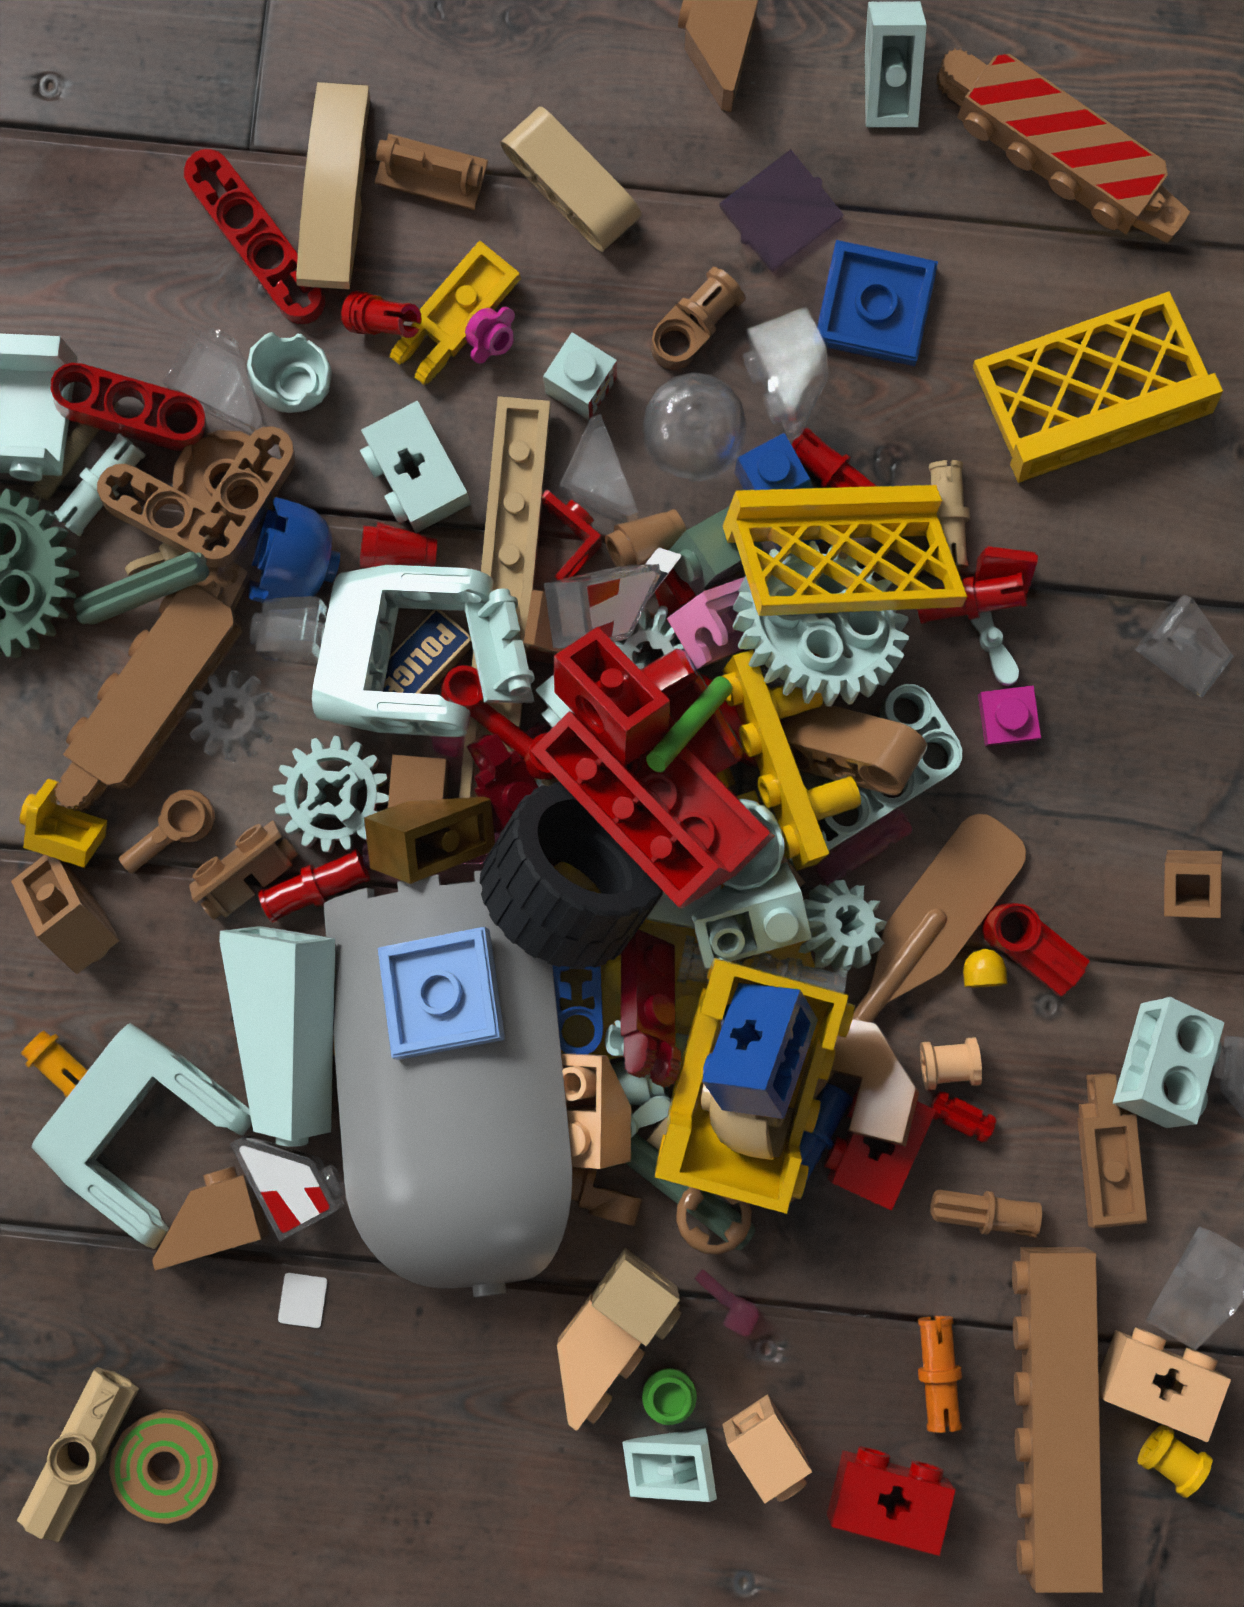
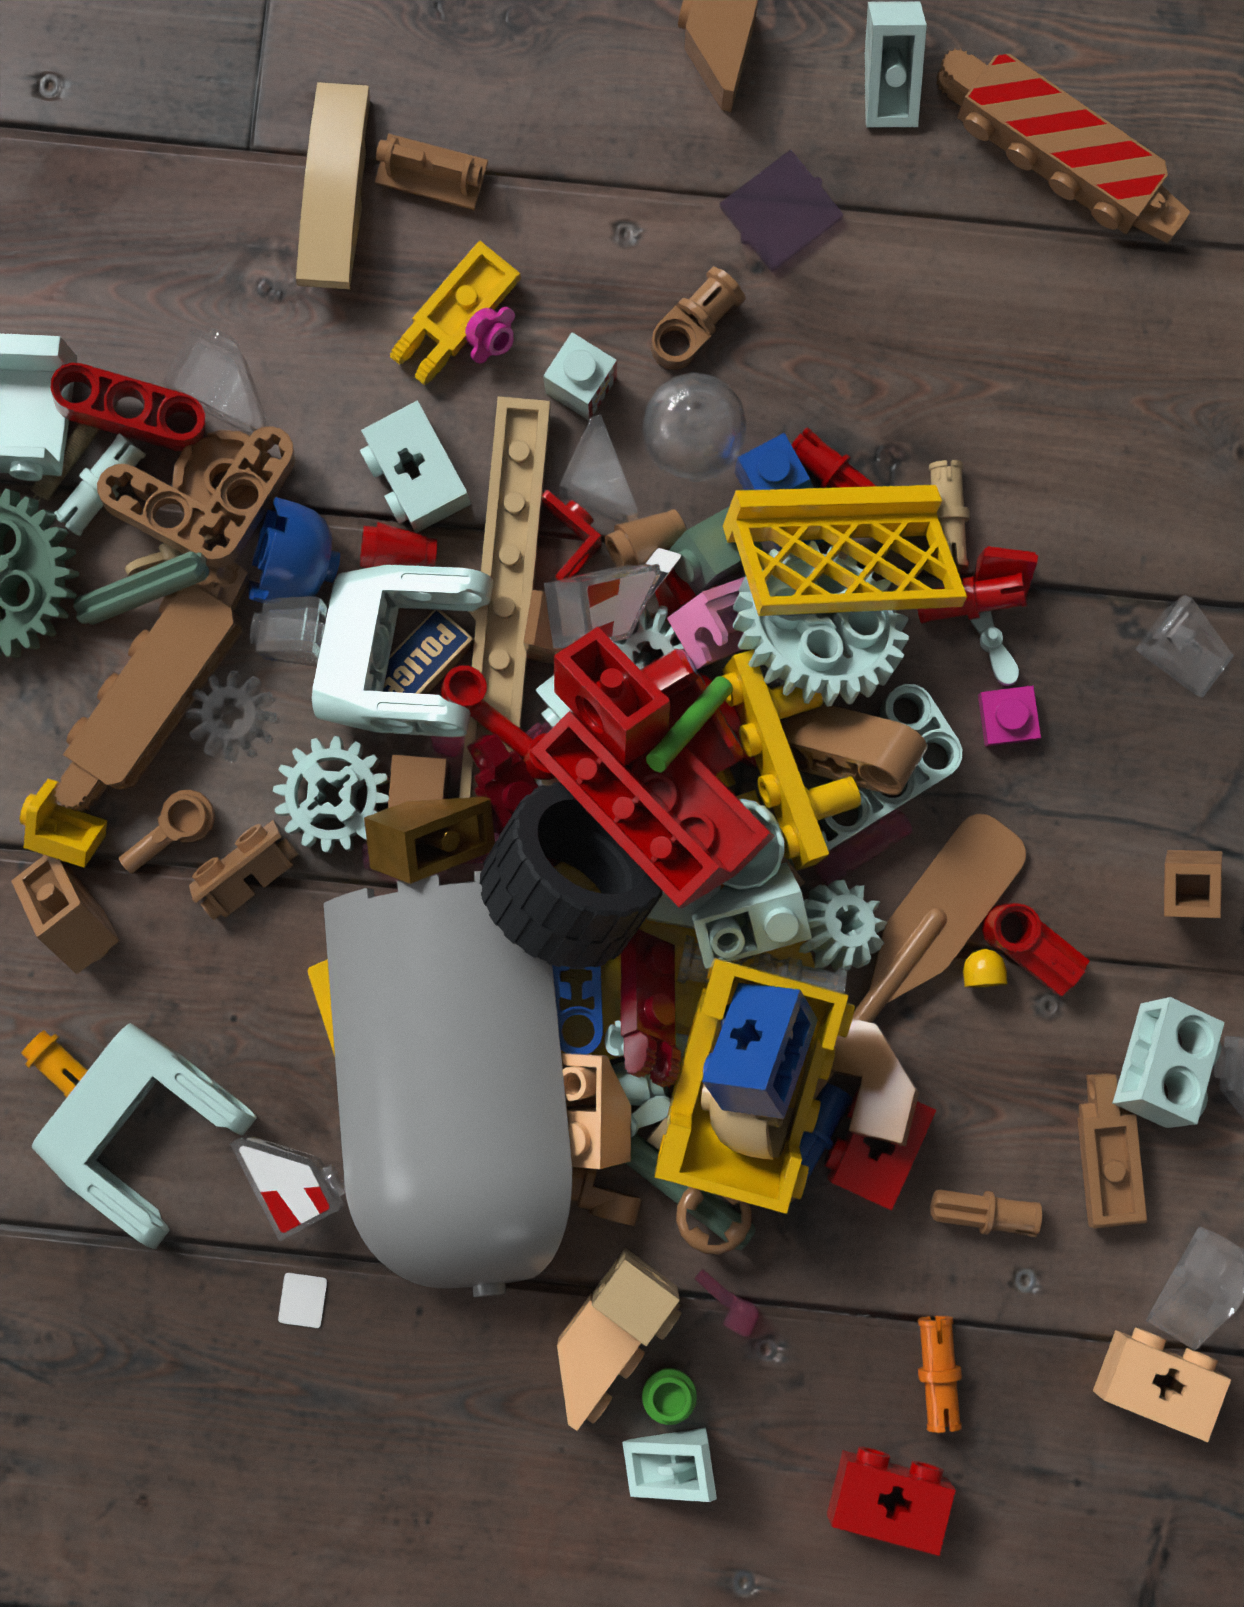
(62, 1481): tan piece -> none
(142, 1489): medium nougat tile -> none
(213, 1220): medium nougat slope -> none
(252, 238): red beam -> none
(283, 1027): light aqua slope -> none
(289, 372): light aqua hair -> none
(313, 886): red pin -> none
(372, 314): red pin -> none
(441, 993): light blue tile -> none
(499, 649): light aqua hinge -> none
(570, 179): tan beam -> none
(767, 1451): light nougat brick -> none
(791, 365): clear slope -> none
(876, 302): blue tile -> none
(951, 1063): light nougat bush -> none
(963, 1117): red piece -> none
(1059, 1420): medium nougat brick -> none
(1123, 419): yellow fence -> none
(1175, 1460): yellow bush -> none

